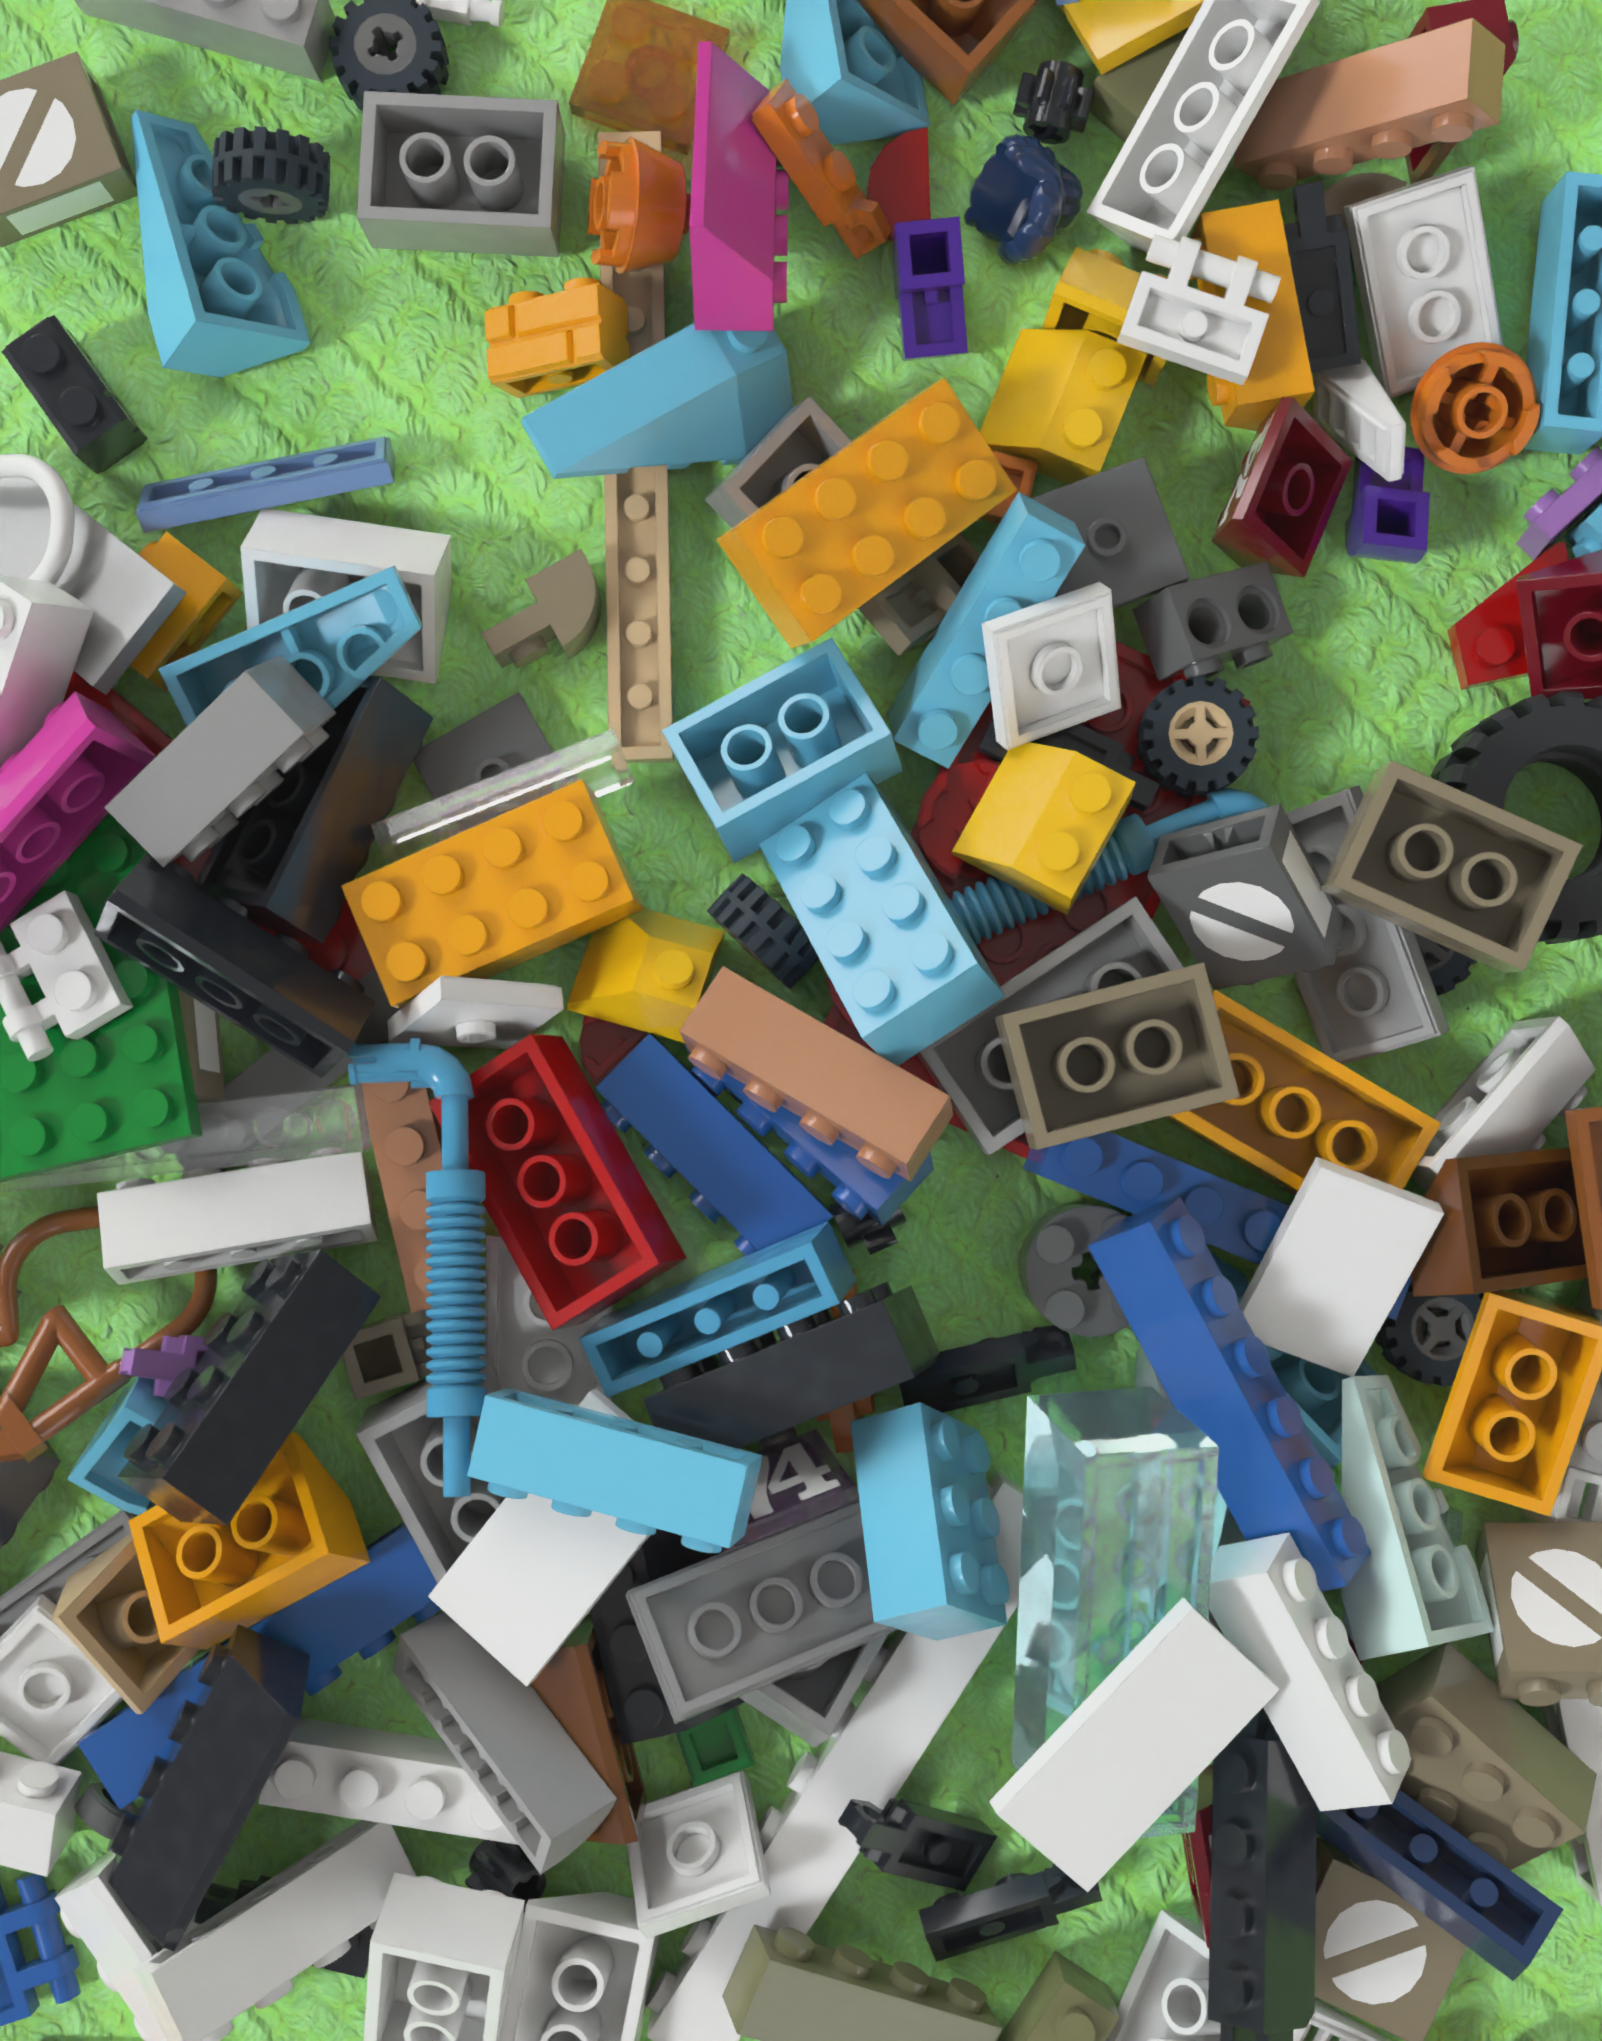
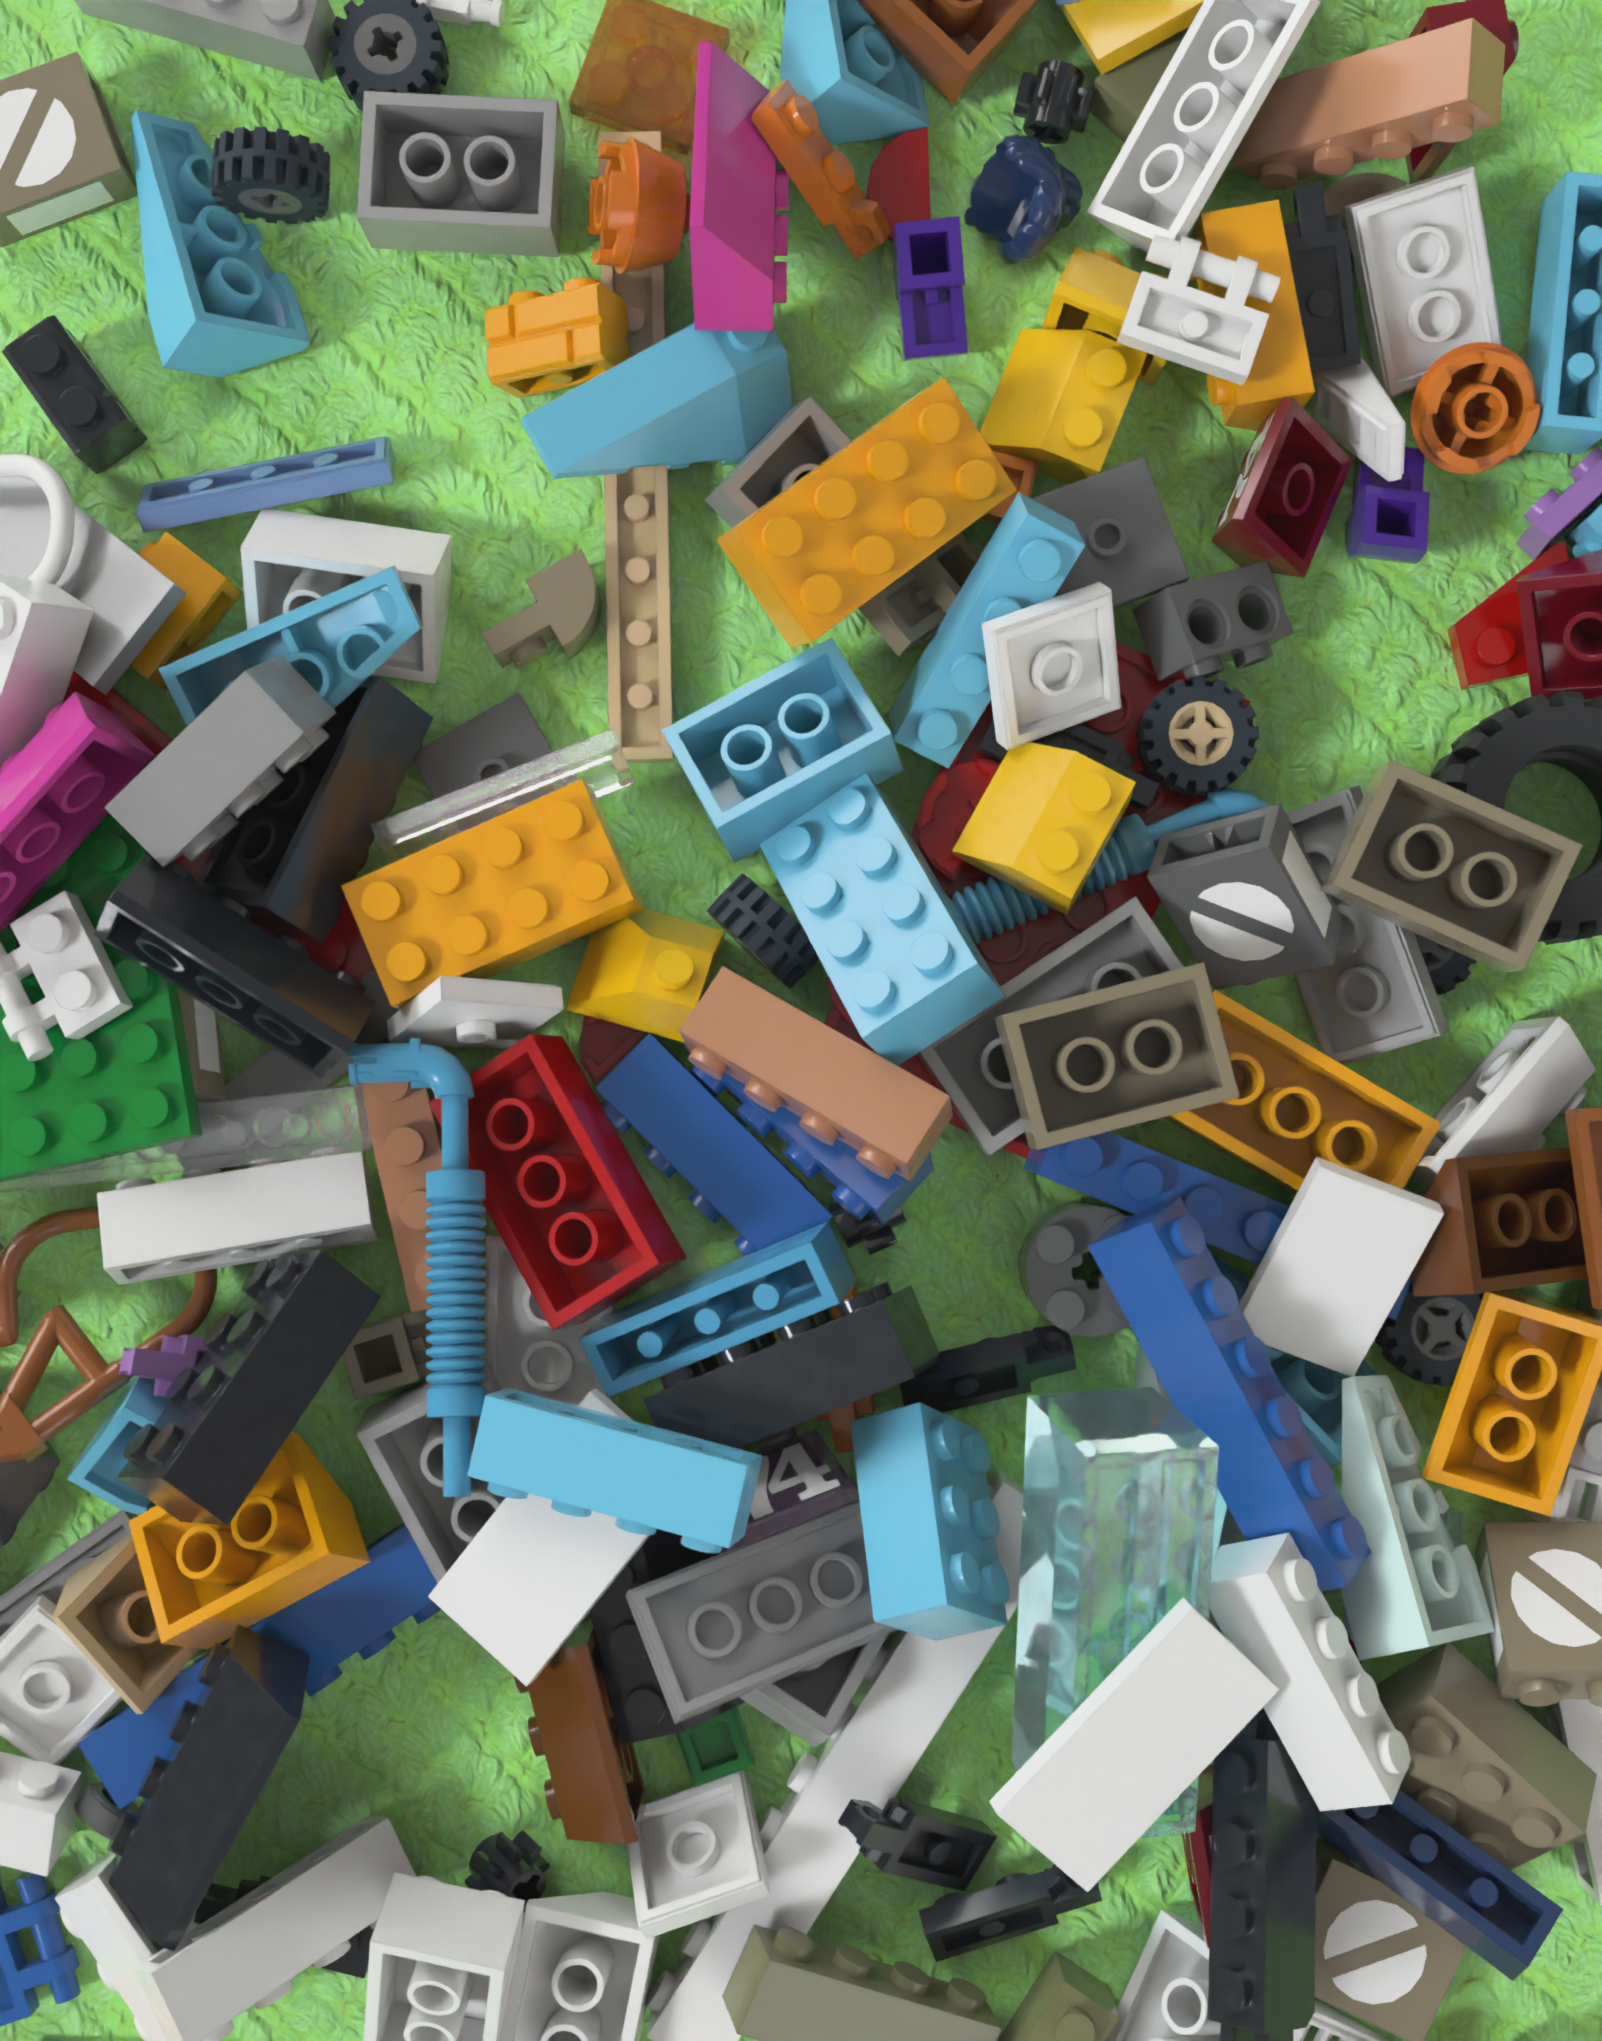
(380, 1780): white brick -> none
(504, 1740): light grey brick -> none

